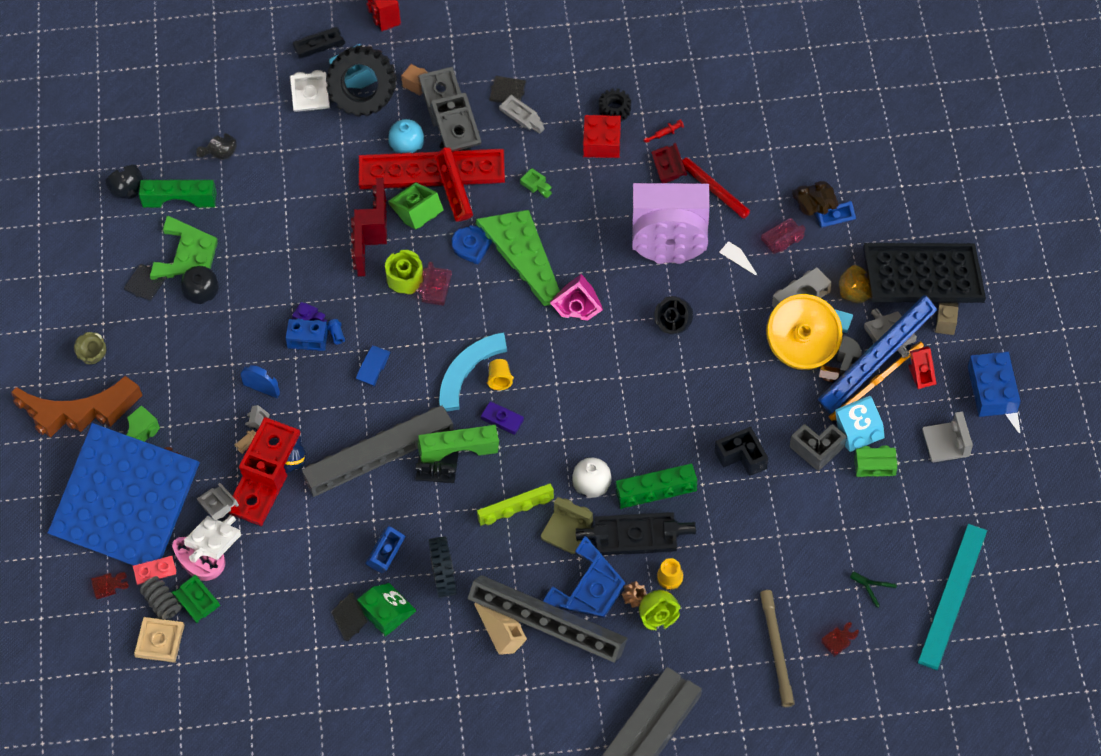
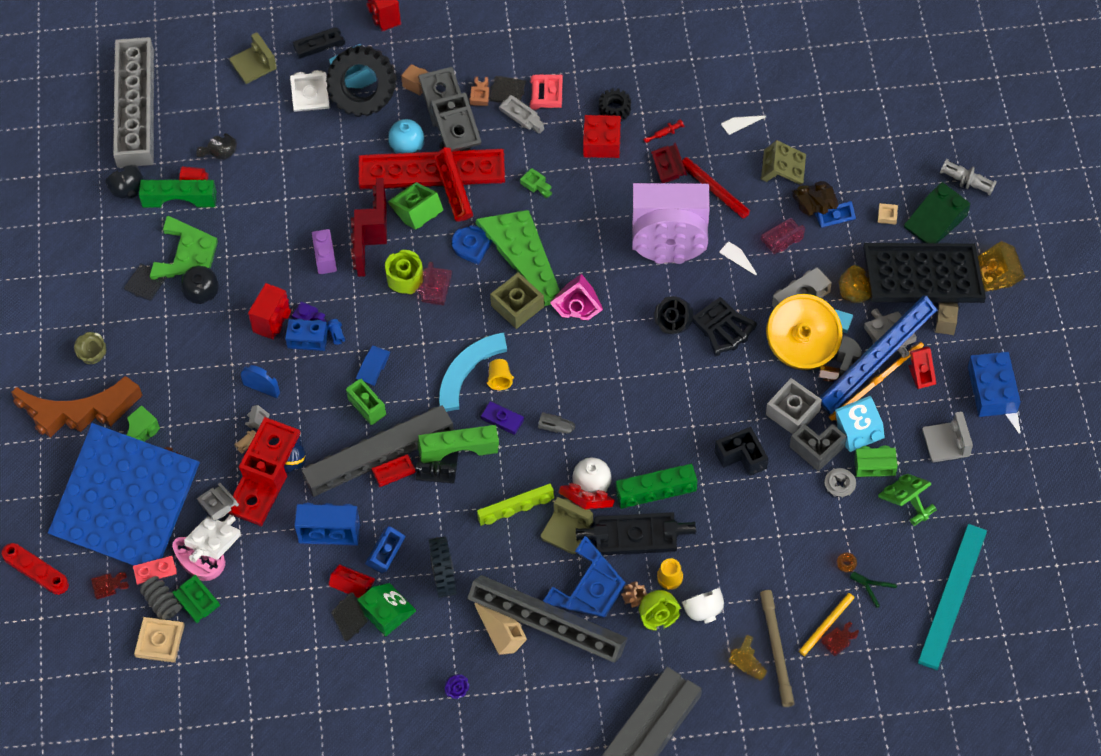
(35, 568): none -> red plate
(134, 102): none -> light grey brick
(193, 173): none -> red brick
(254, 61): none -> olive bracket
(269, 311): none -> red brick
(324, 251): none -> medium lavender brick
(327, 524): none -> blue brick
(350, 581): none -> red slope
(366, 401): none -> bright green brick
(393, 470): none -> red plate
(456, 686): none -> dark purple plate
(480, 93): none -> nougat plate
(517, 300): none -> olive brick
(552, 91): none -> coral plate
(555, 423): none -> dark grey hinge
(586, 499): none -> red plate
(705, 606): none -> white cylinder
(717, 315): none -> black plate
(739, 122): none -> white sticker
(745, 661): none -> clear yellow piece
(784, 161): none -> olive bracket
(793, 406): none -> light grey brick
(826, 624): none -> yellow bar
(840, 475): none -> light grey gear
(849, 558): none -> clear orange plate
(887, 213): none -> tan plate
(907, 490): none -> bright green plate
(938, 214): none -> dark green slope
(968, 177): none -> light grey piece
(1000, 267): none -> clear yellow slope

